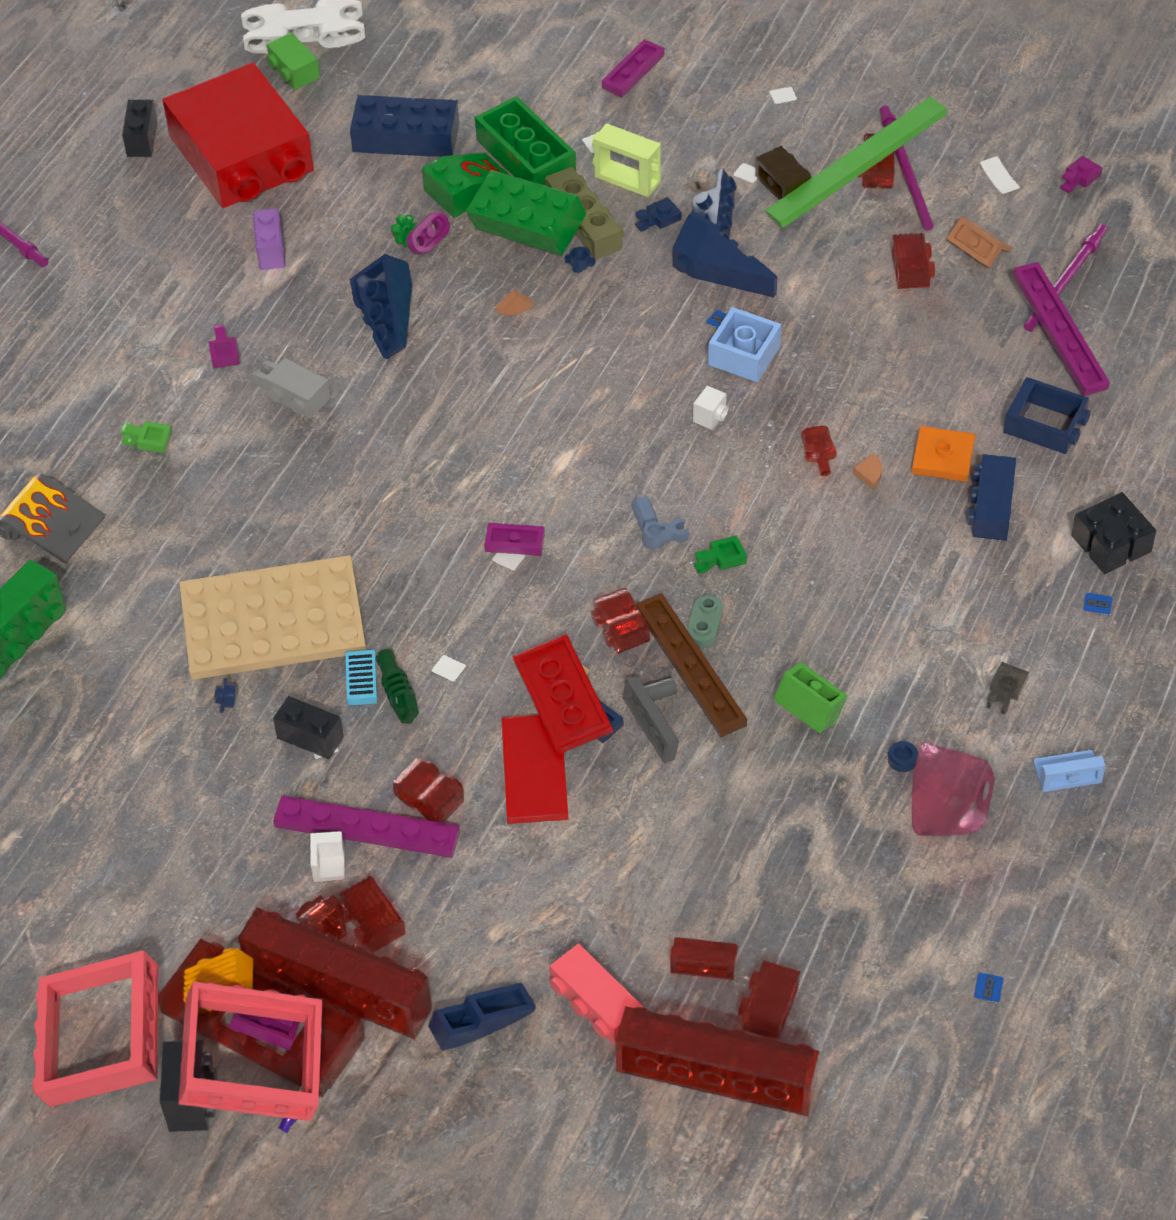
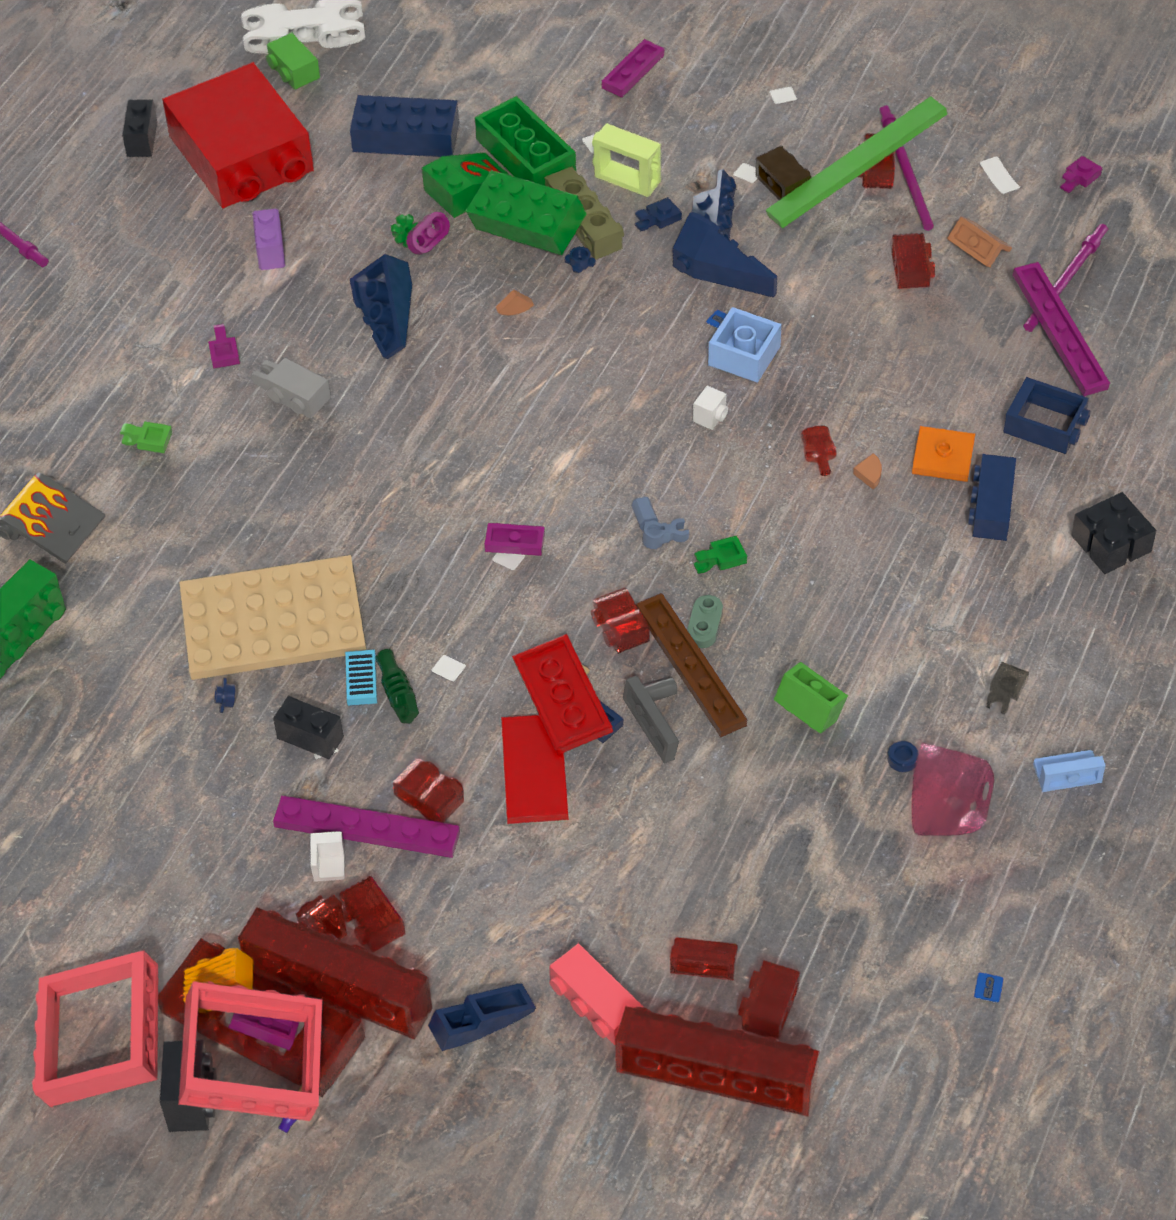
(1098, 603): blue sticker -> none

